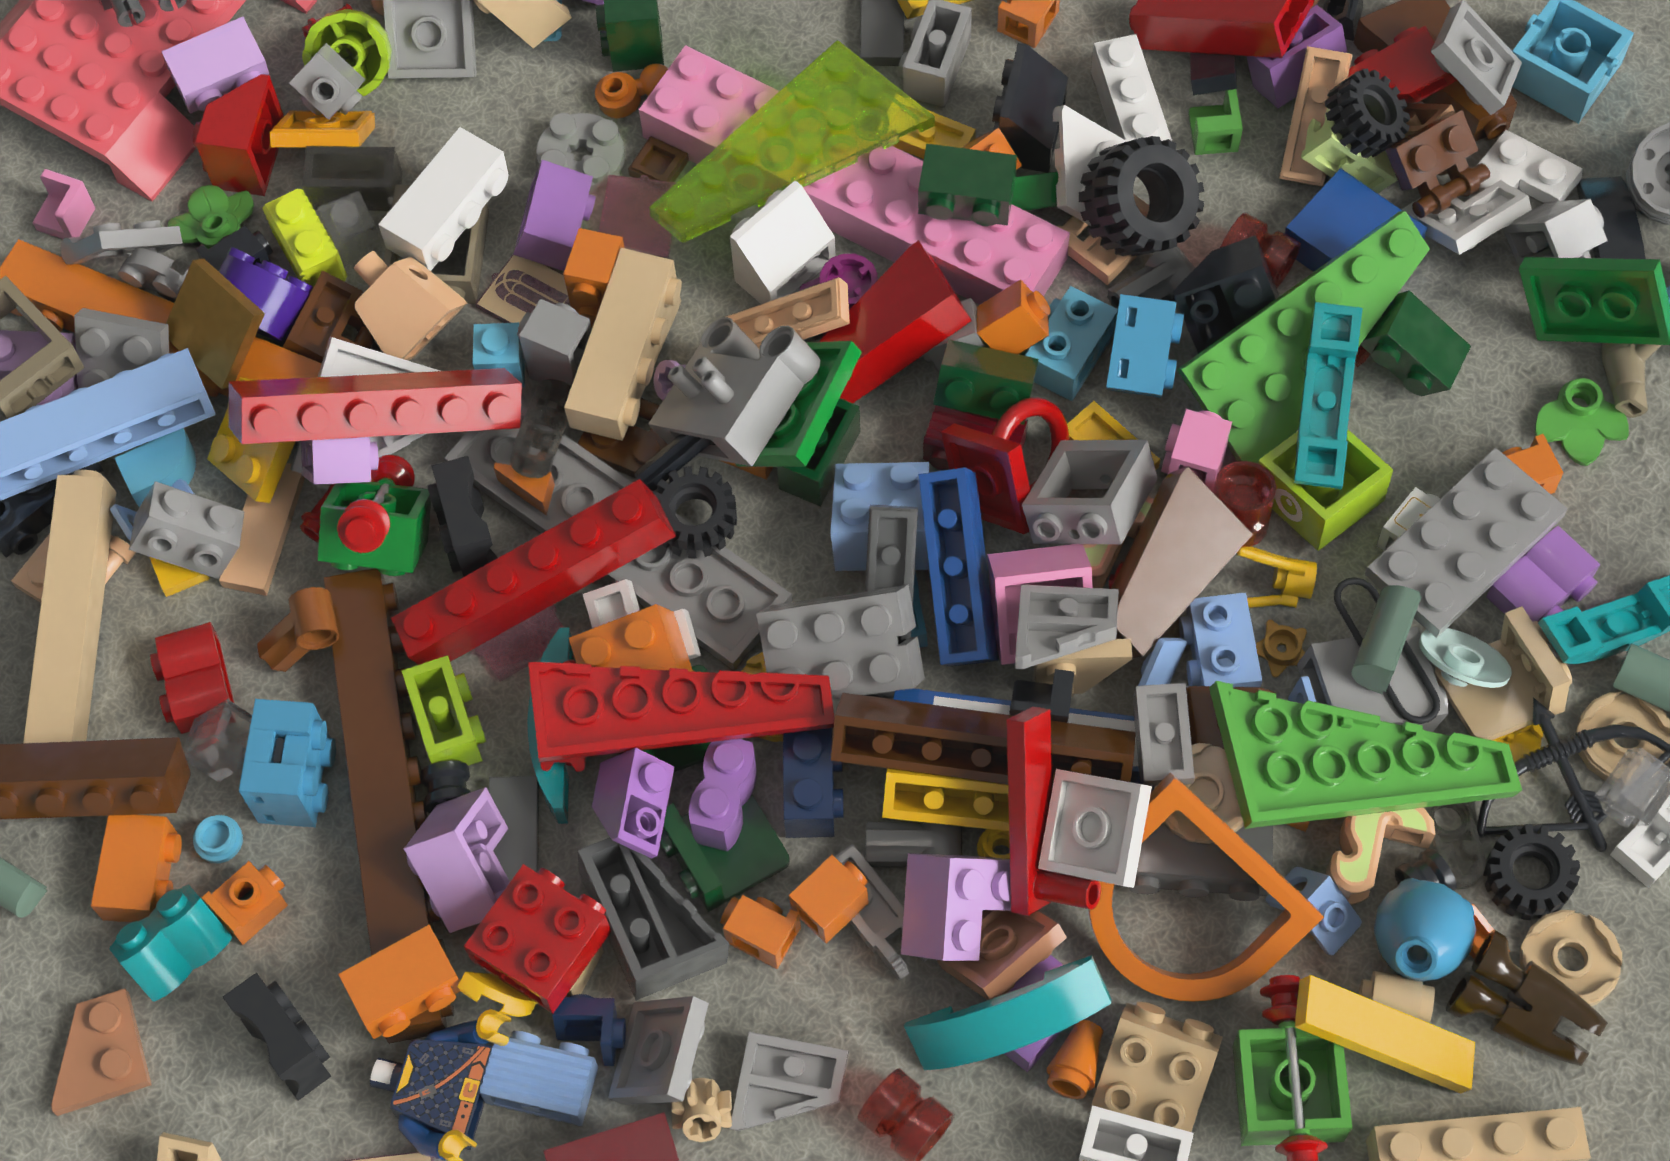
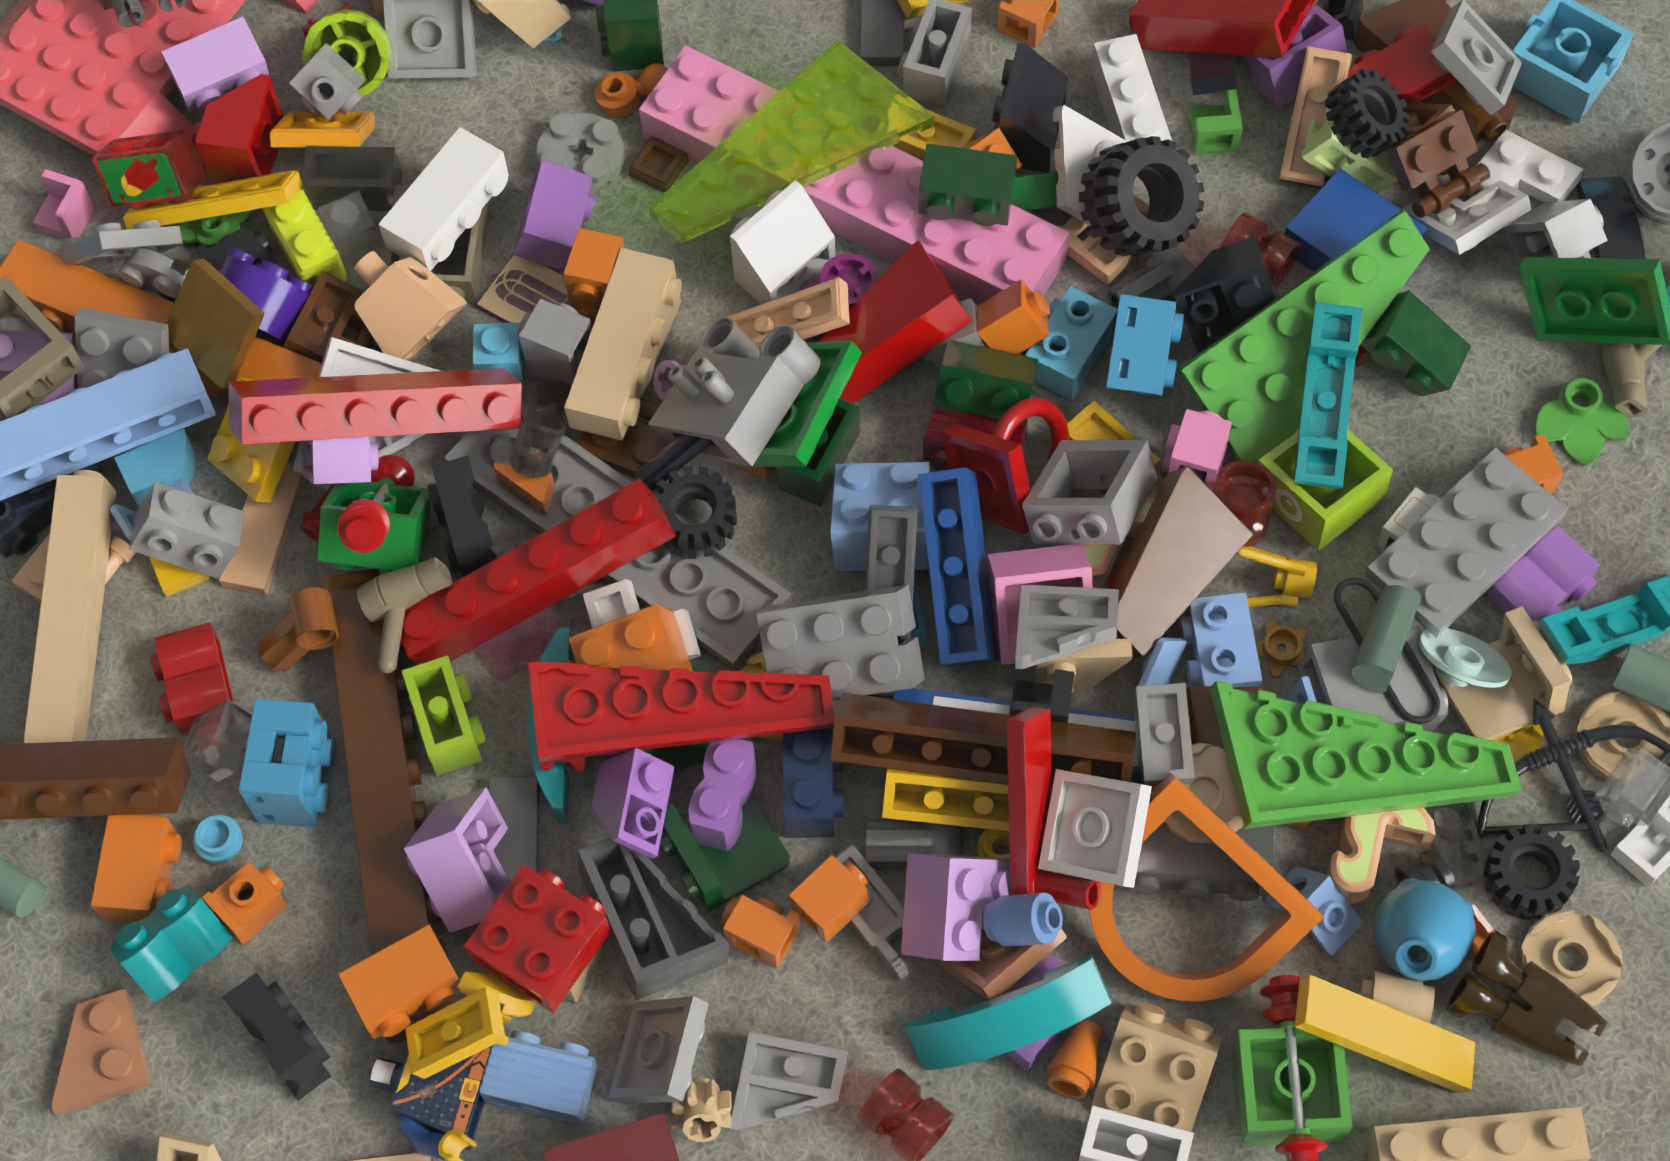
(150, 169): none -> brick
(222, 199): none -> yellow tile
(393, 593): none -> dark tan piece
(444, 782): black wheel -> none
(455, 1033): none -> yellow plate
(591, 1019): dark blue bracket -> none
(628, 214): clear pink piece -> none
(1023, 919): none -> medium blue brick

